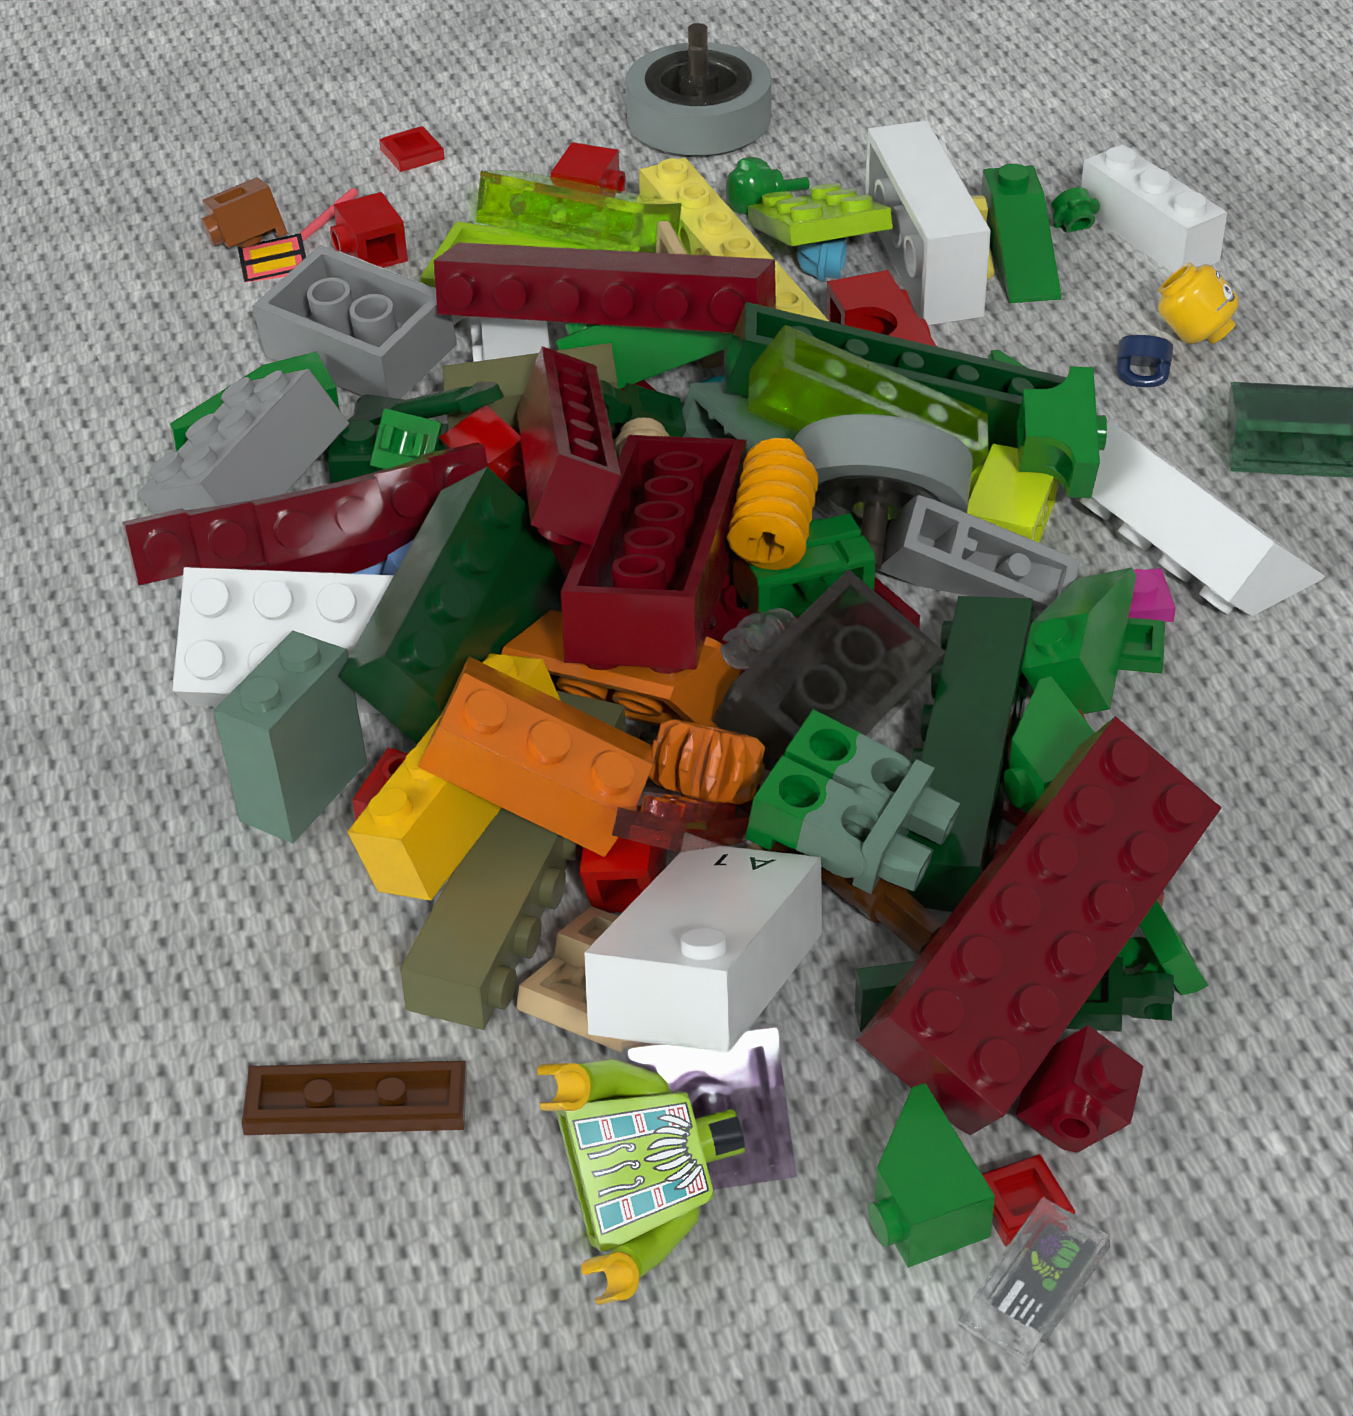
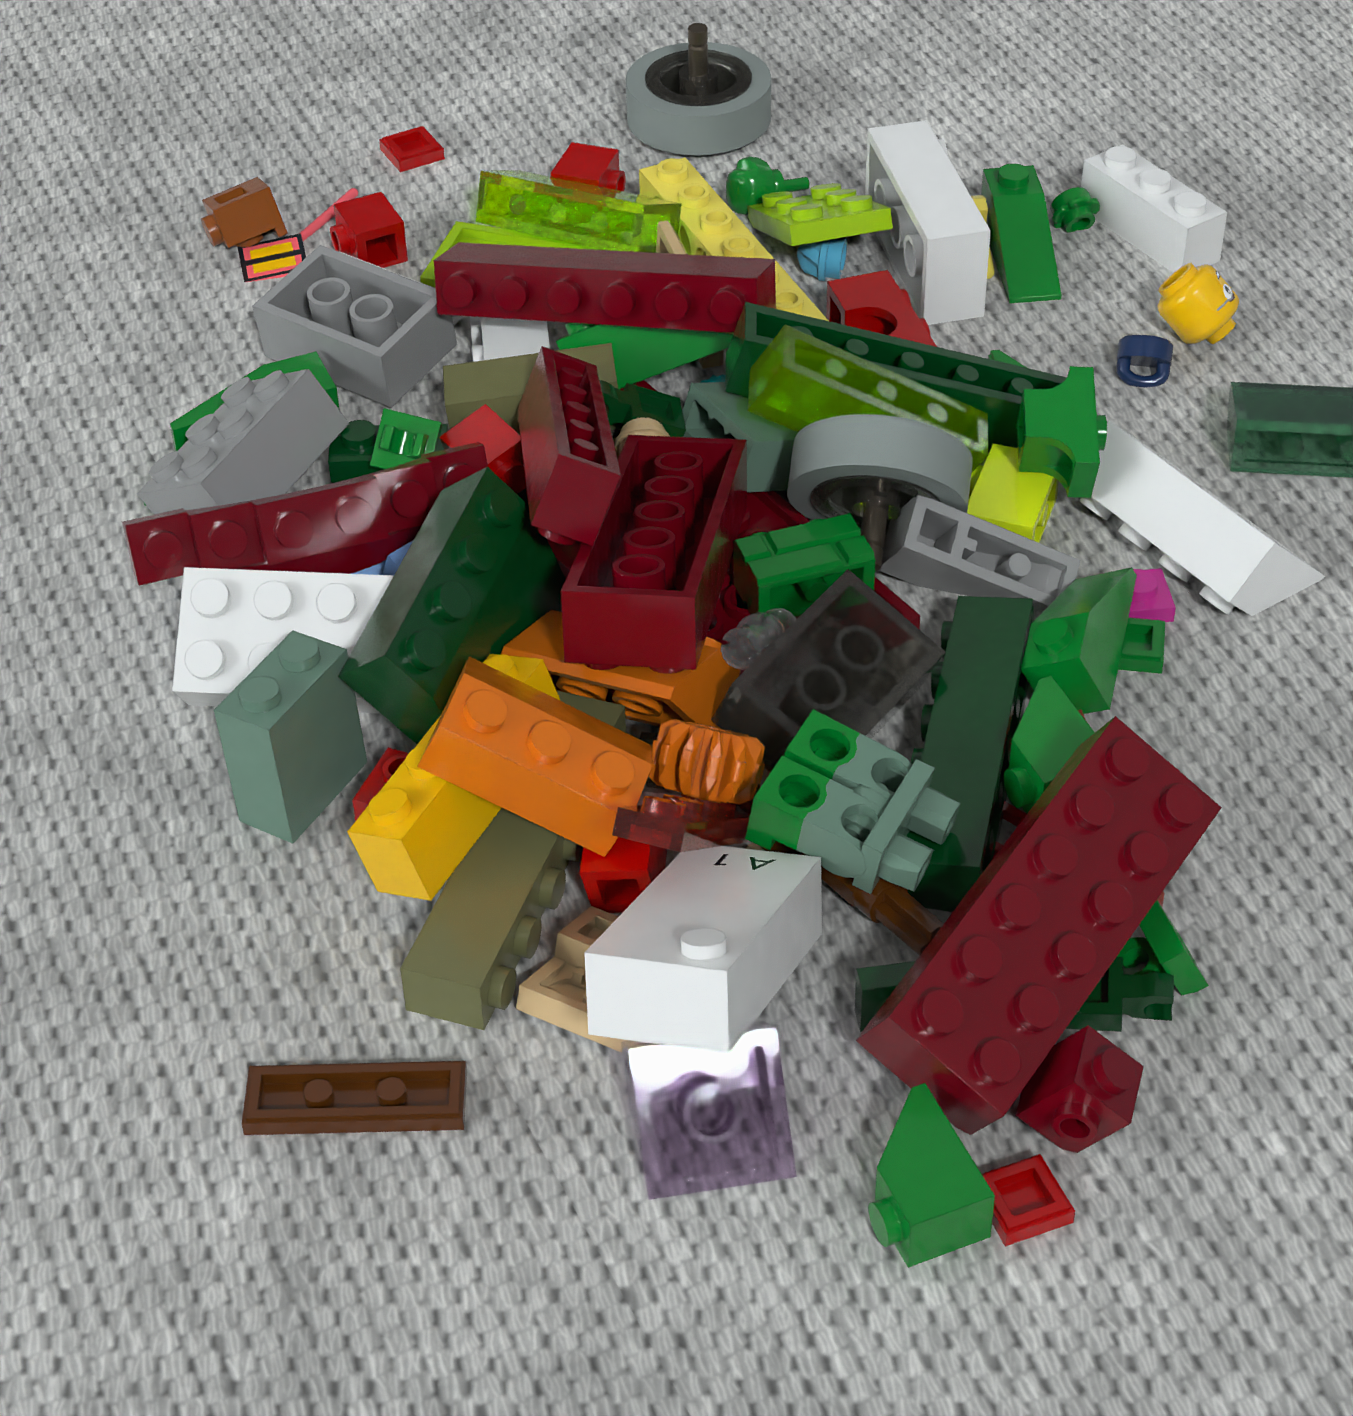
(429, 406): dark green piece -> none
(635, 1163): torso -> none
(773, 505): light orange piece -> none
(1034, 1282): clear tile -> none

